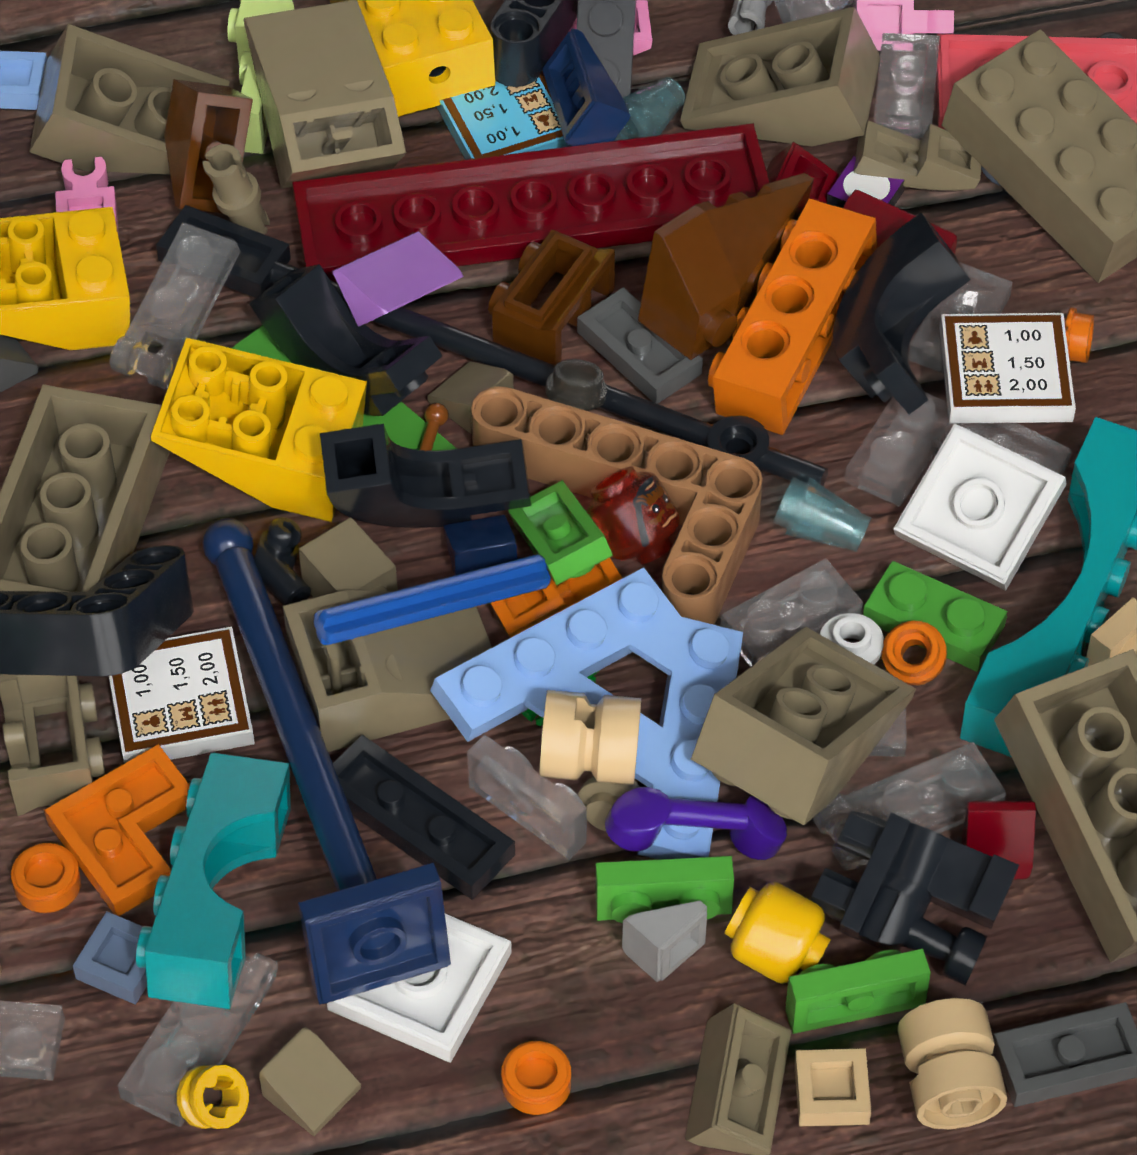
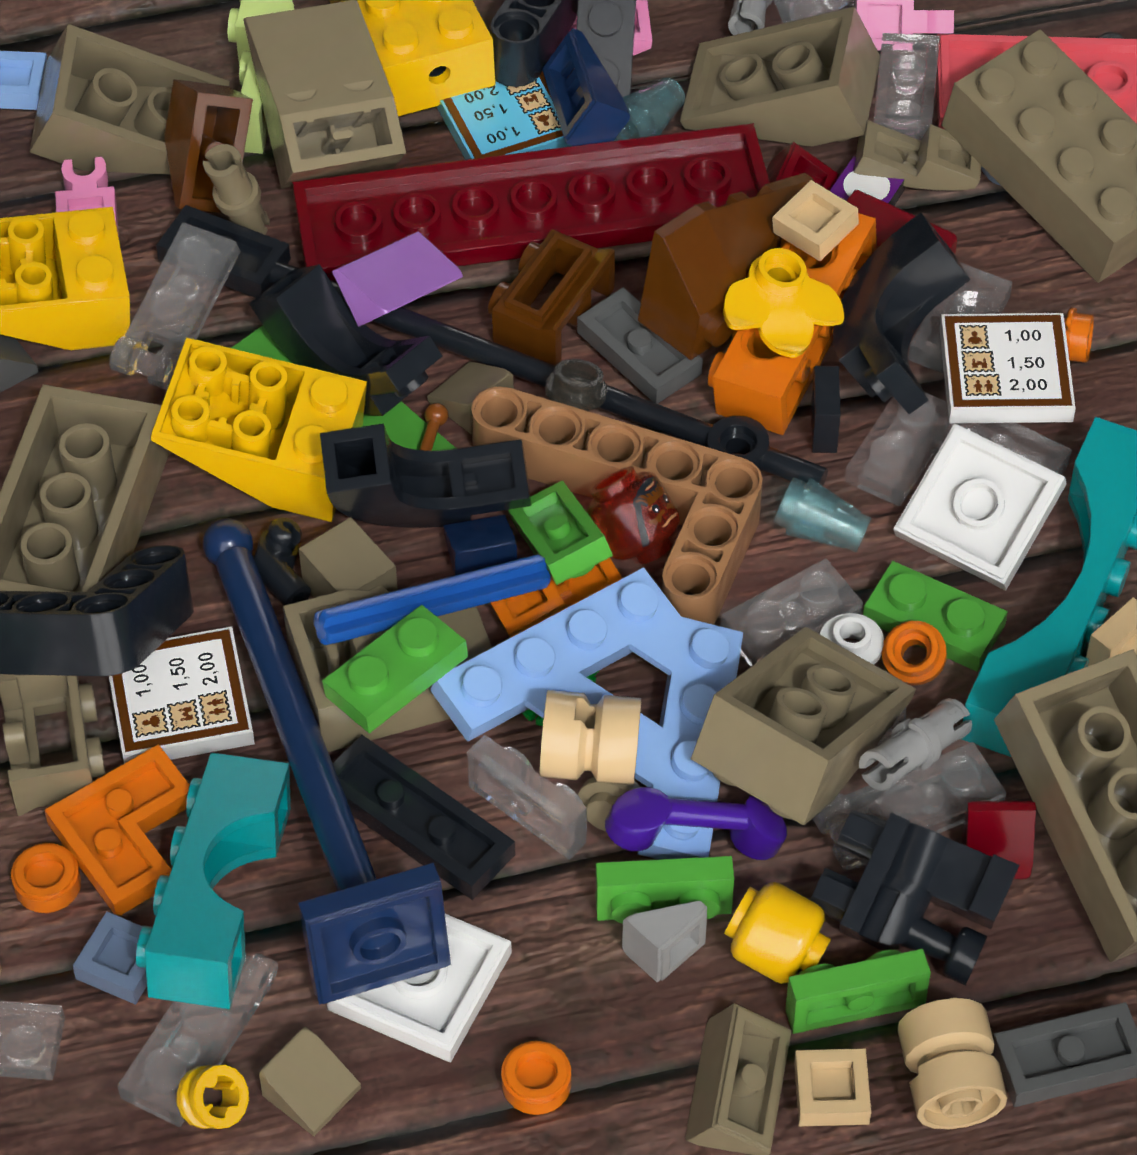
(395, 668): none -> bright green plate
(781, 303): none -> yellow plate
(815, 220): none -> tan plate
(825, 409): none -> black tile
(915, 744): none -> light grey pin

